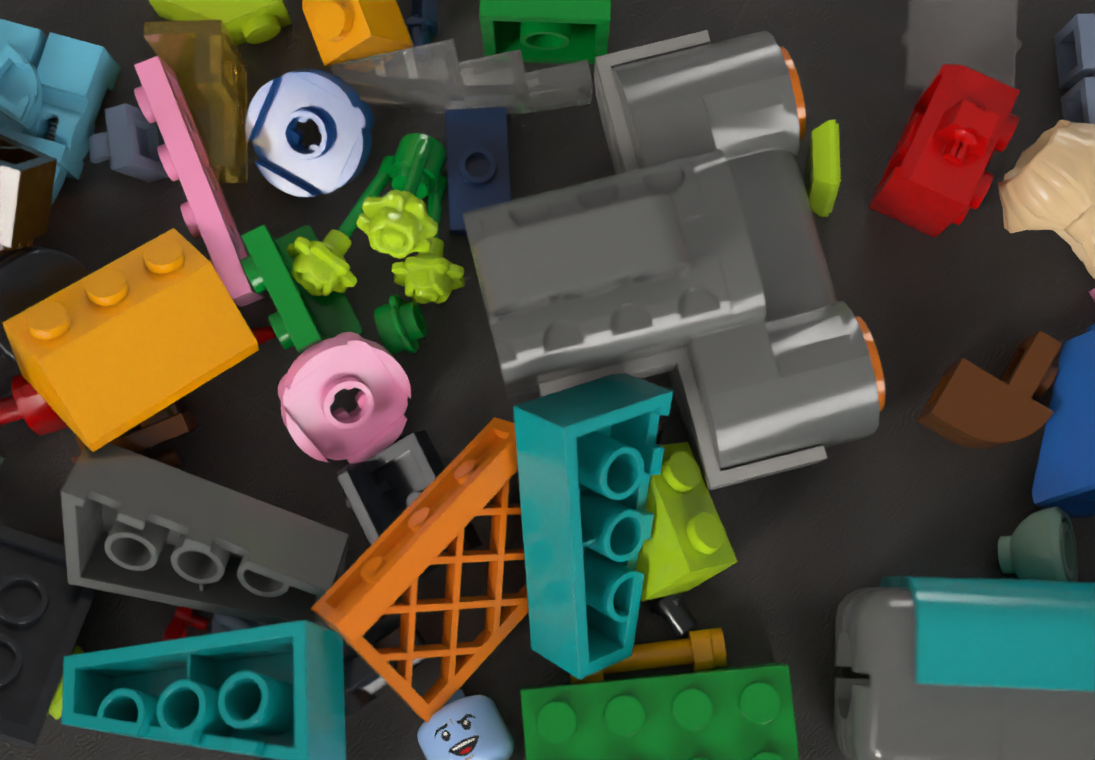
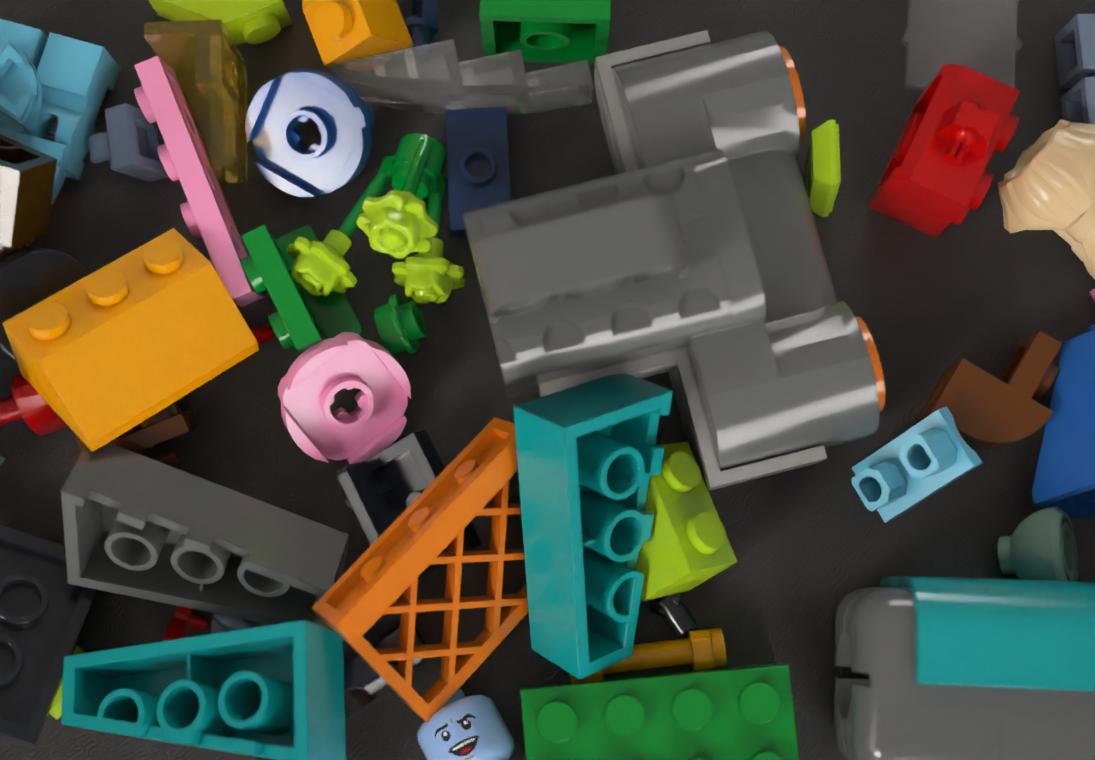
(914, 466): none -> medium azure hips

